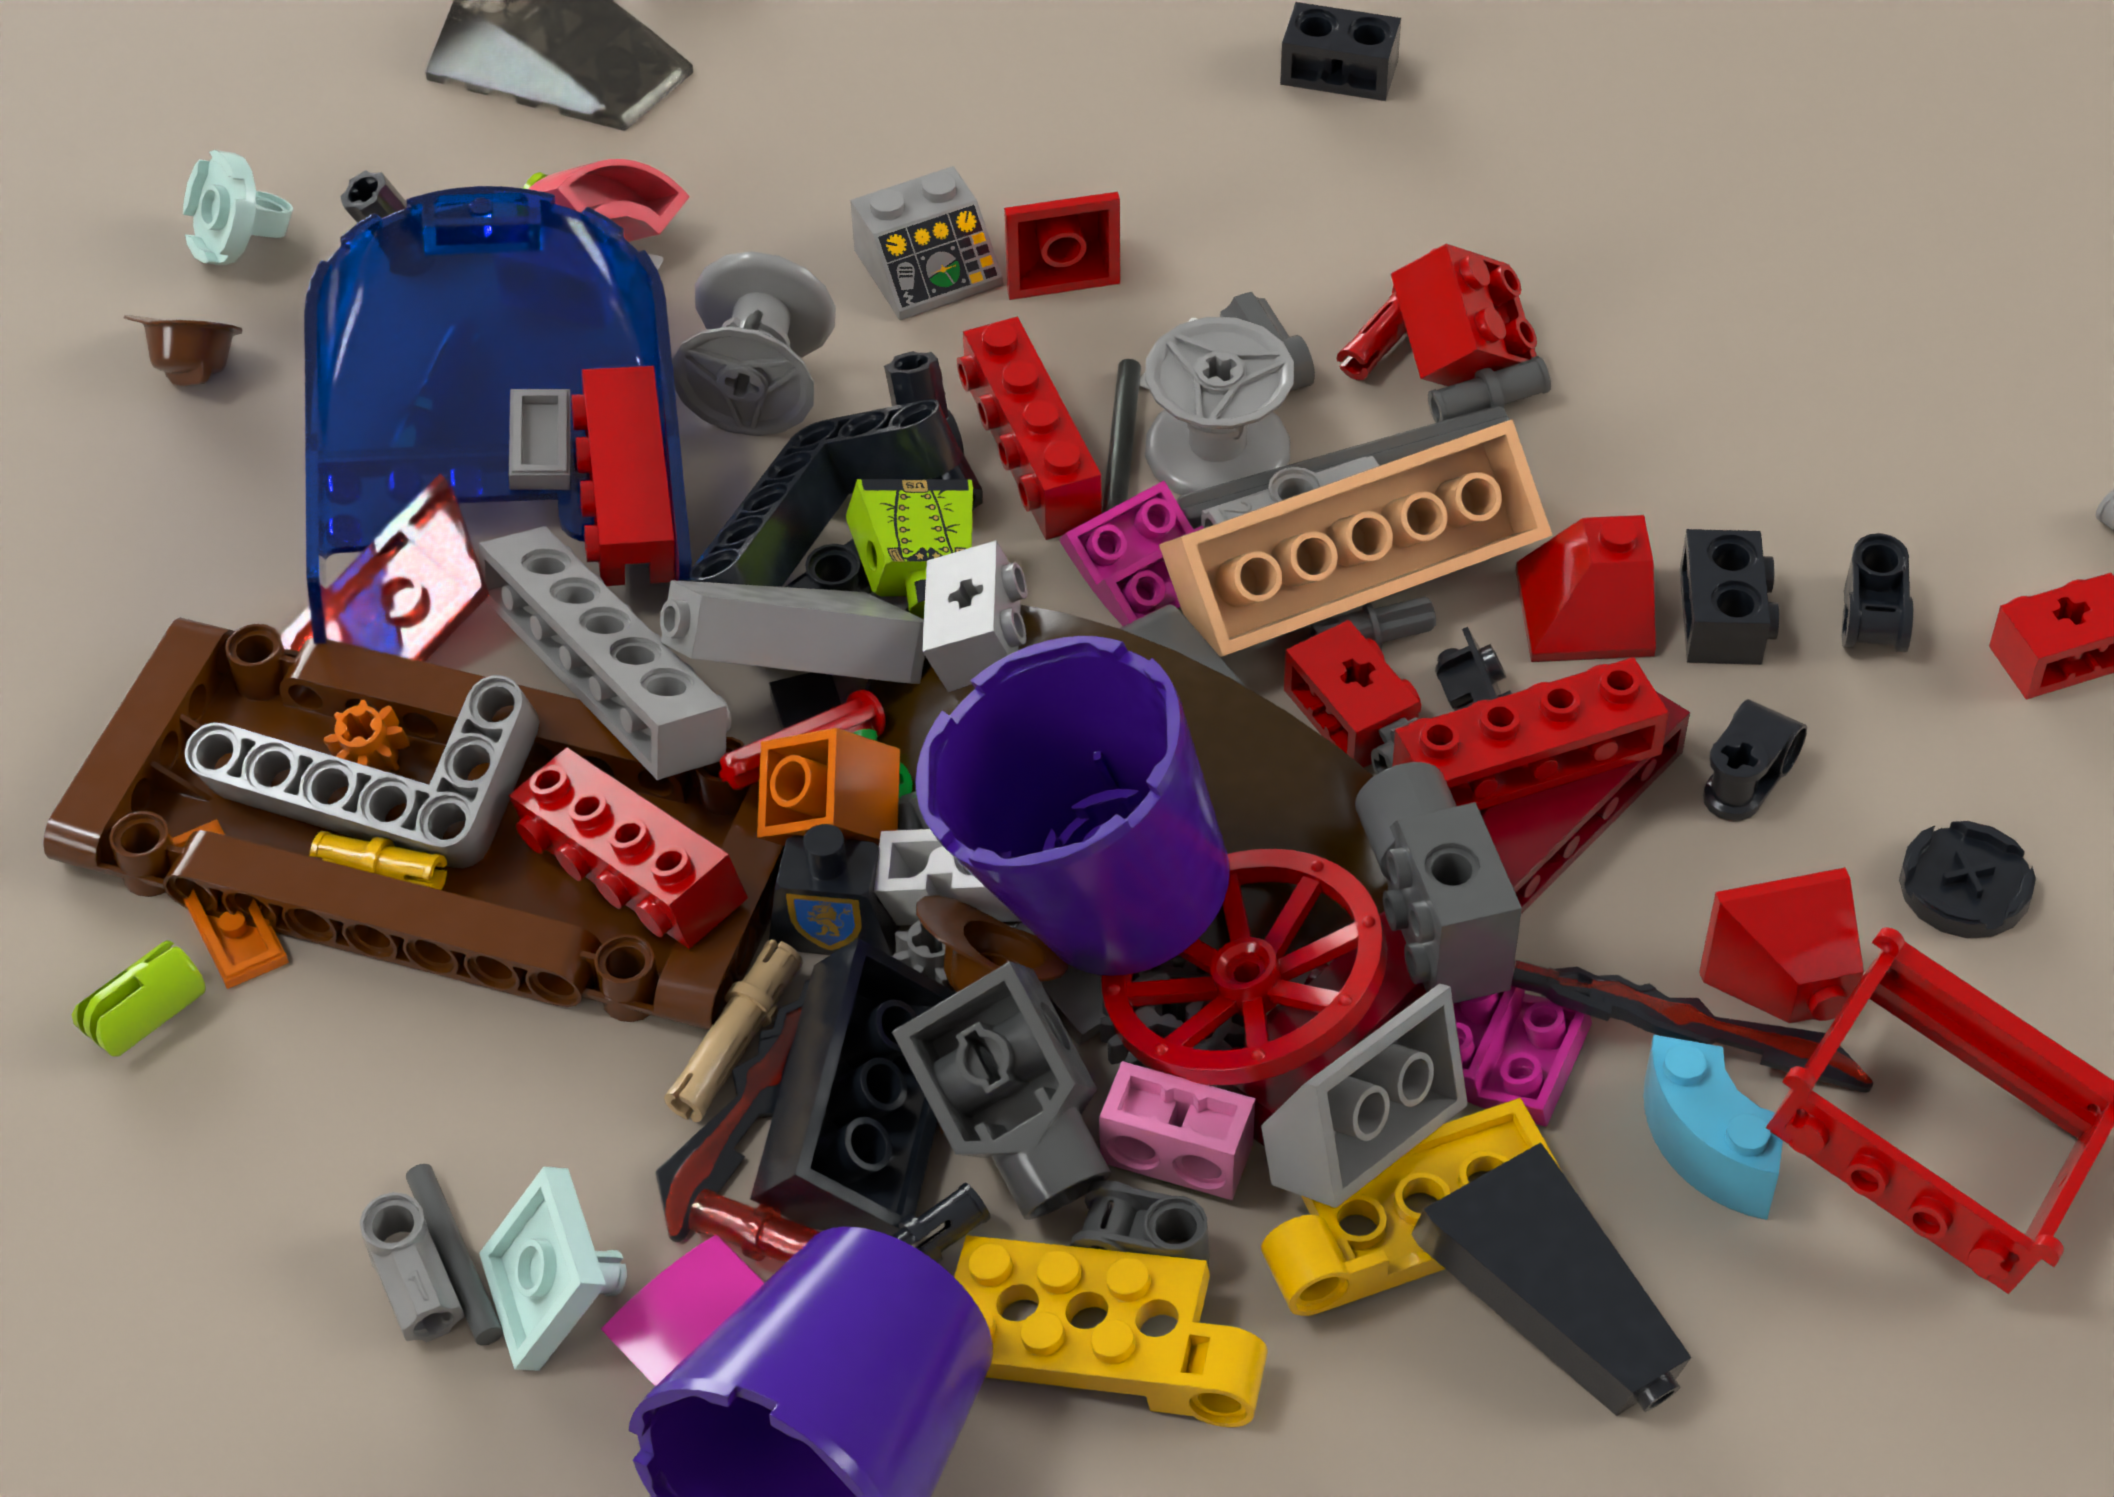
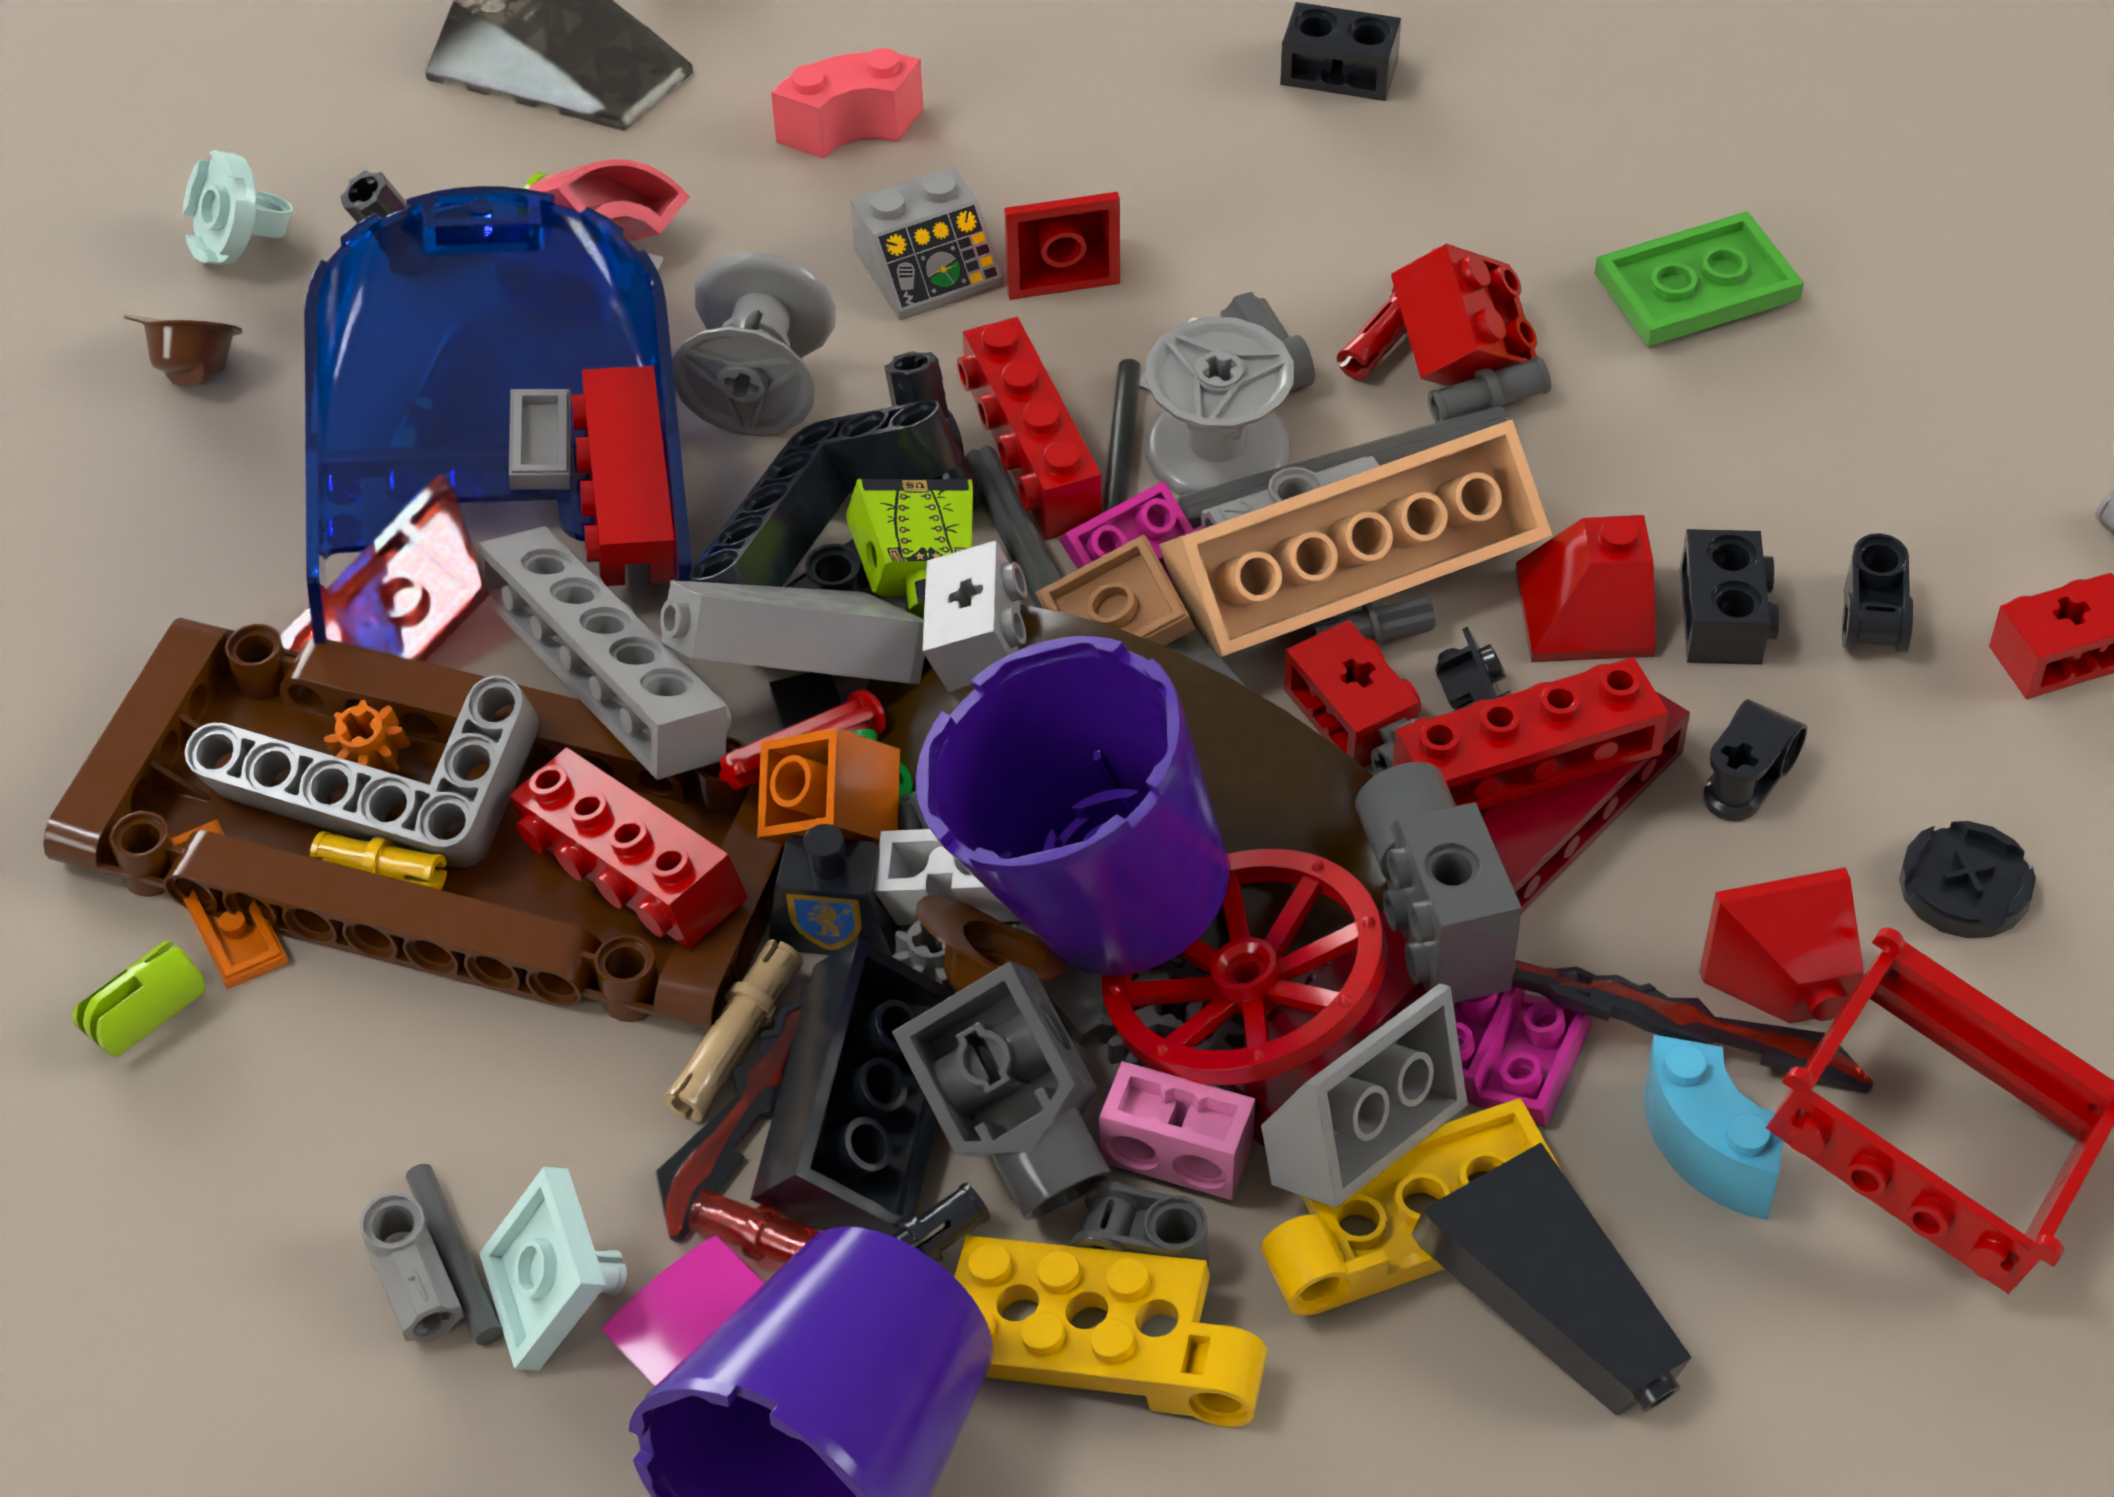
(848, 101): none -> coral brick
(1012, 521): none -> dark grey axle
(1125, 592): none -> medium nougat tile
(1698, 278): none -> bright green plate

